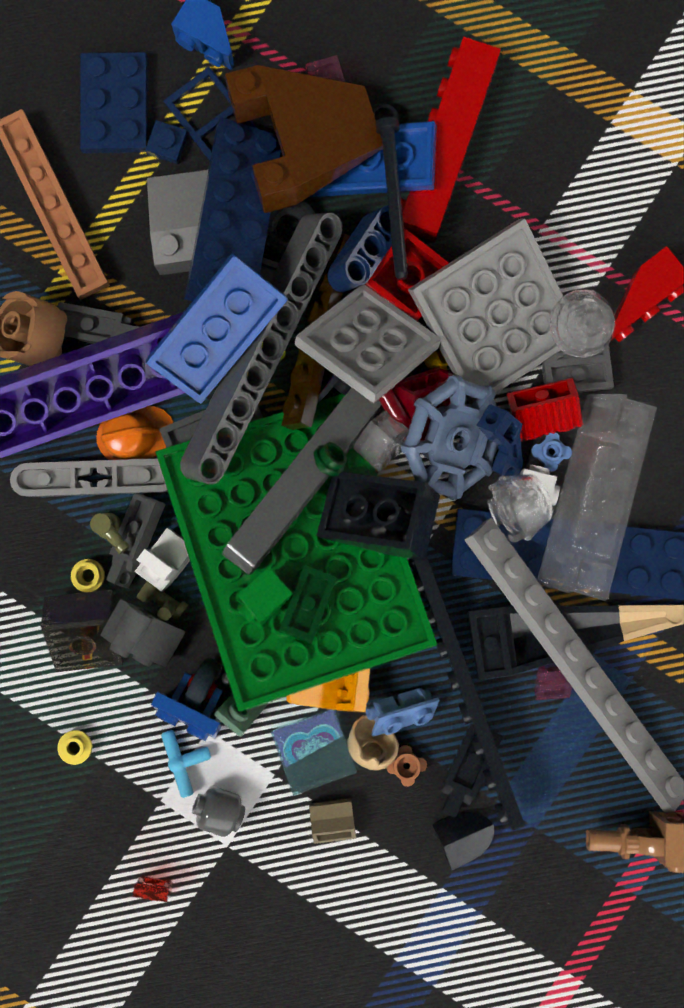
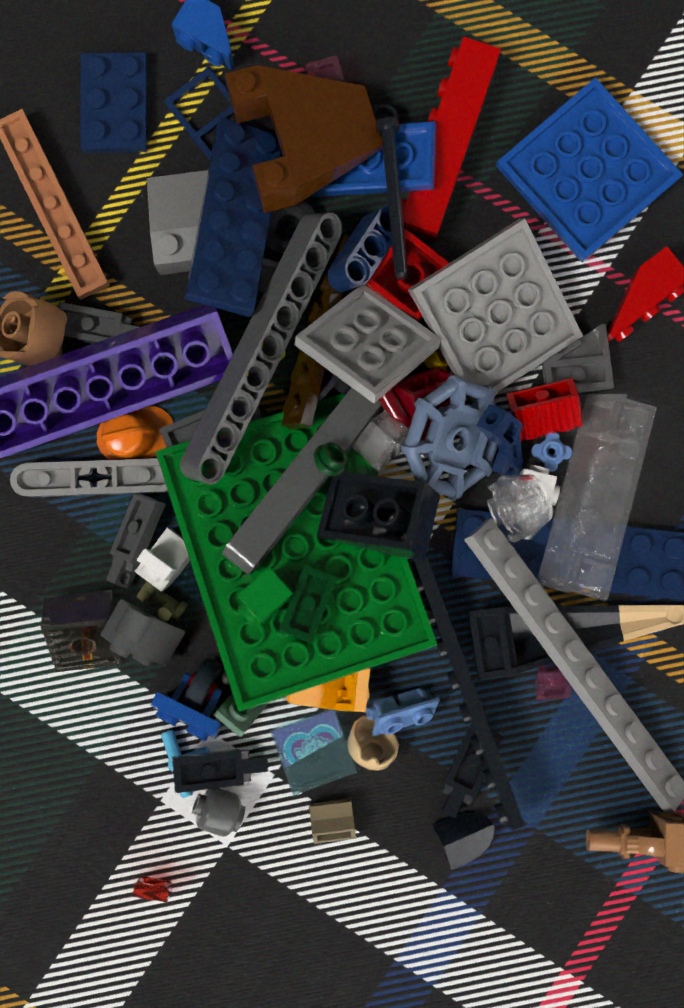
(78, 571): light yellow plate -> none
(85, 747): light yellow plate -> none
(107, 527): olive piece -> none
(166, 142): dark blue plate -> none
(215, 769): none -> black hinge
(216, 328): plate -> none
(416, 766): nougat plate -> none
(582, 323): clear cone -> none
(588, 170): none -> blue plate

